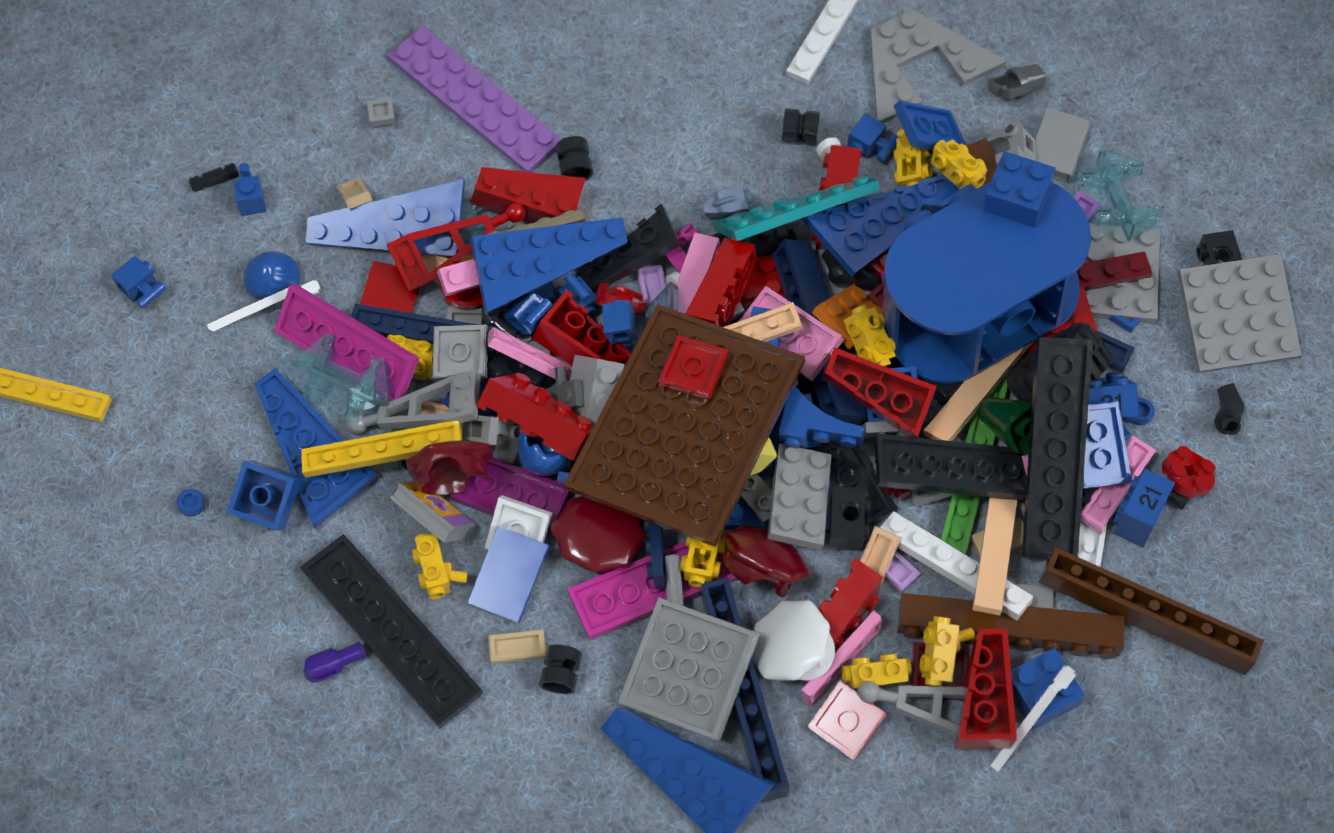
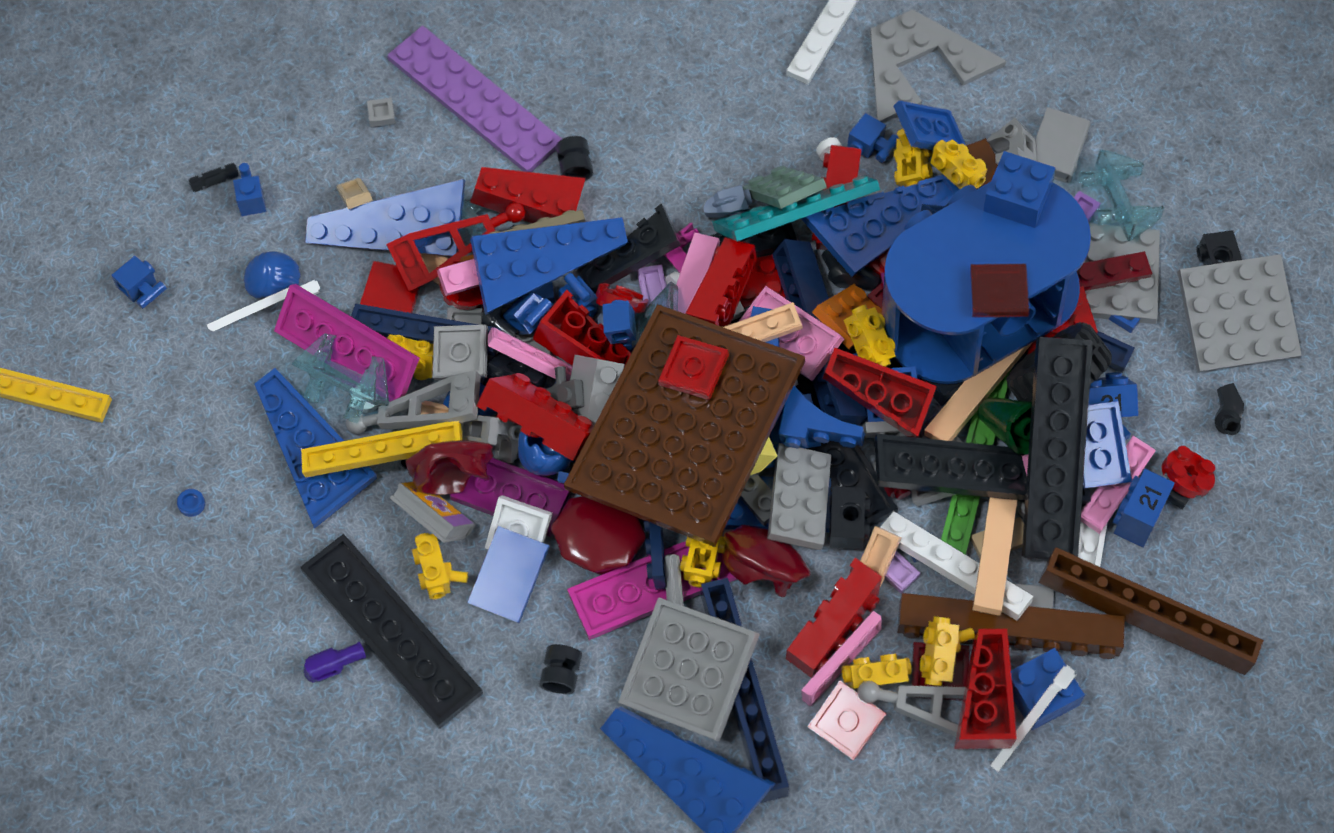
(264, 495): blue brick -> none
(517, 646): tan tile -> none
(784, 186): none -> sand green plate
(793, 642): white piece -> none
(800, 125): black wheel -> none
(999, 290): none -> clear red tile
(1019, 82): dark grey piece -> none
(1145, 413): blue tile -> none

